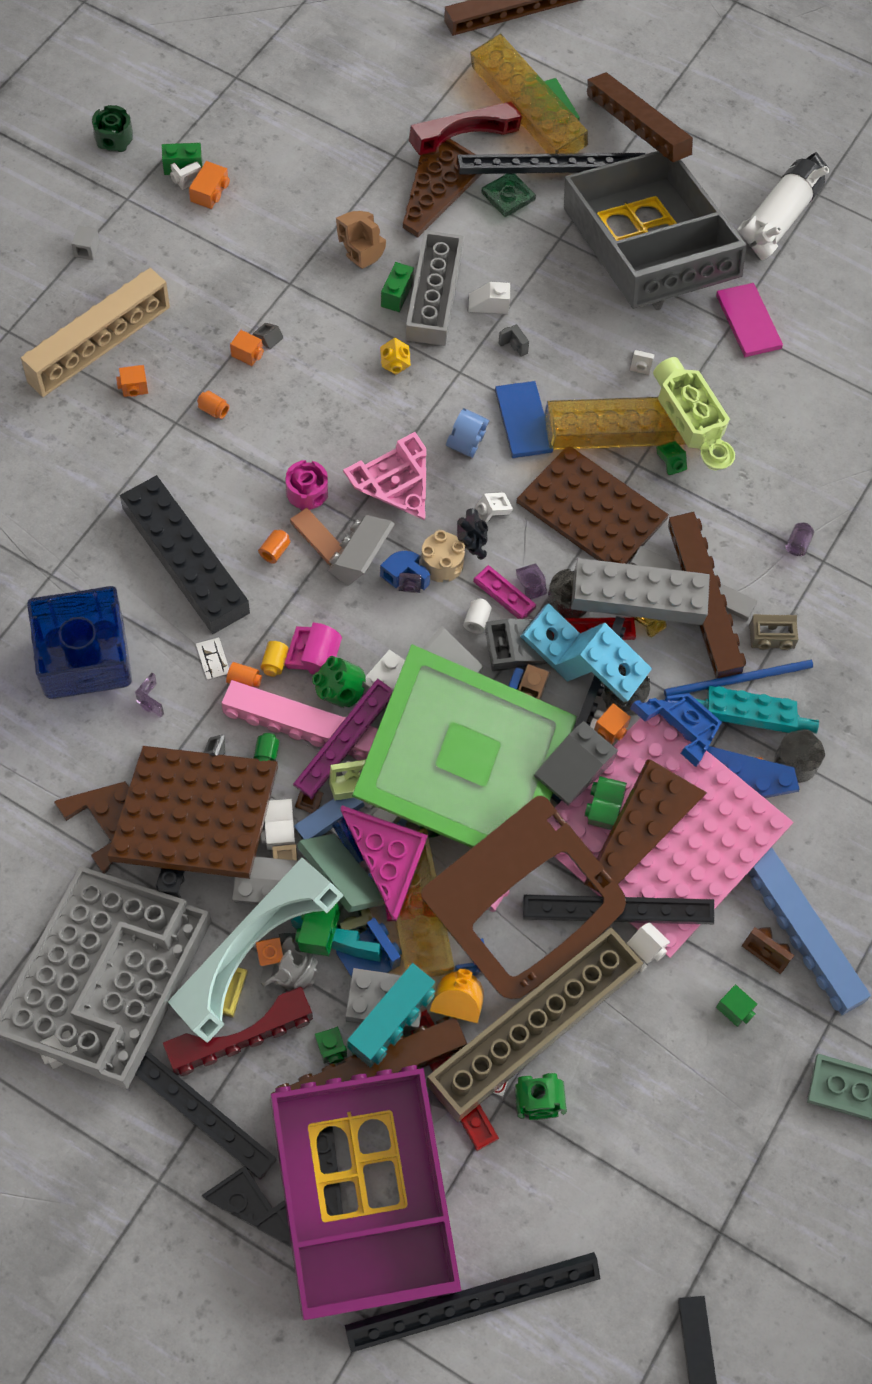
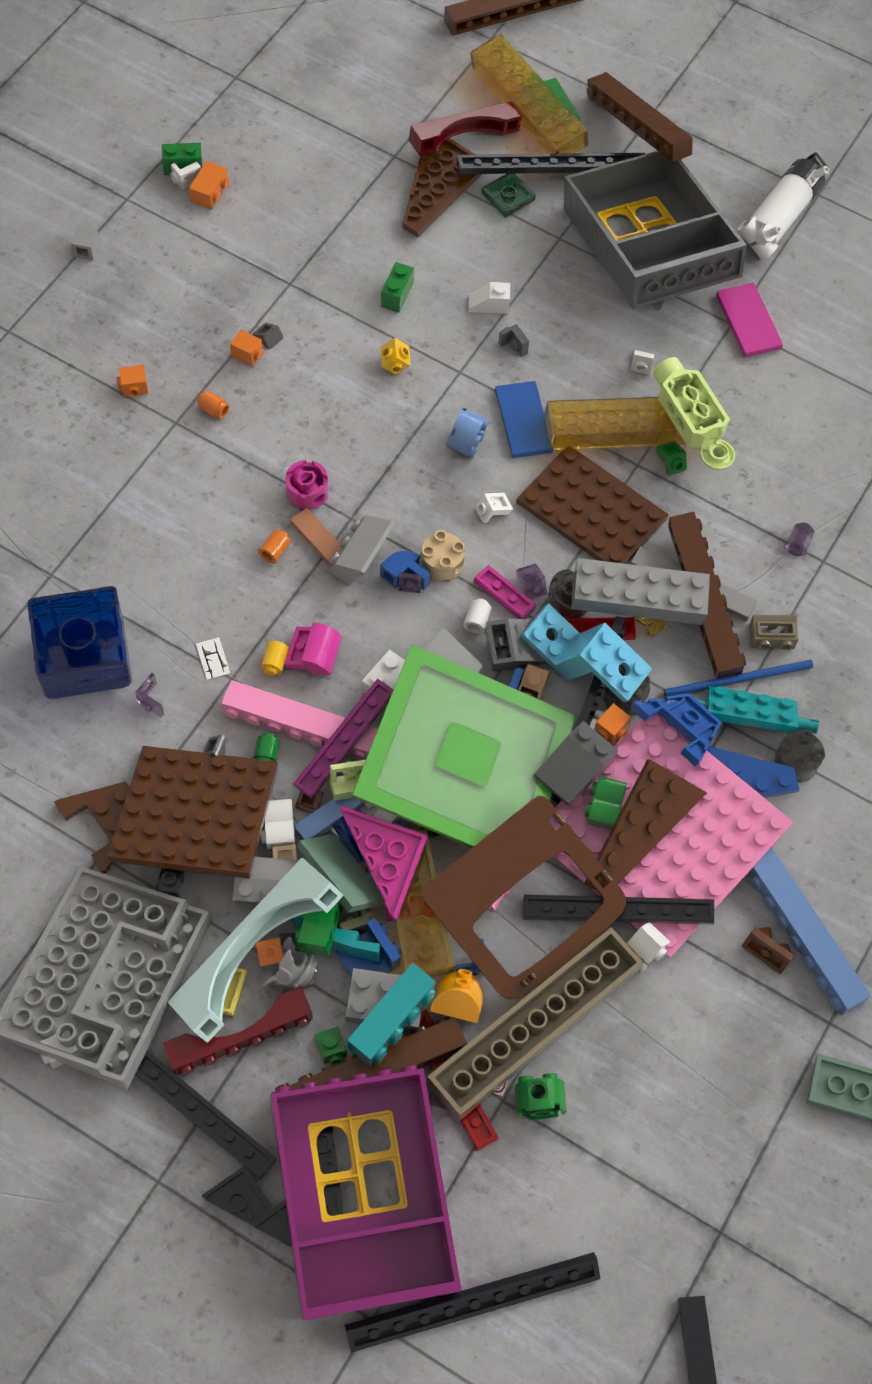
(95, 332): tan brick -> none
(112, 128): dark green brick -> none
(185, 554): black brick -> none
(244, 675): orange brick -> none
(339, 682): green brick -> none
(360, 237): medium nougat brick -> none
(395, 476): bright pink wedge -> none
(434, 288): light grey brick -> none
(473, 533): black piece -> none
(737, 1006): green brick -> none

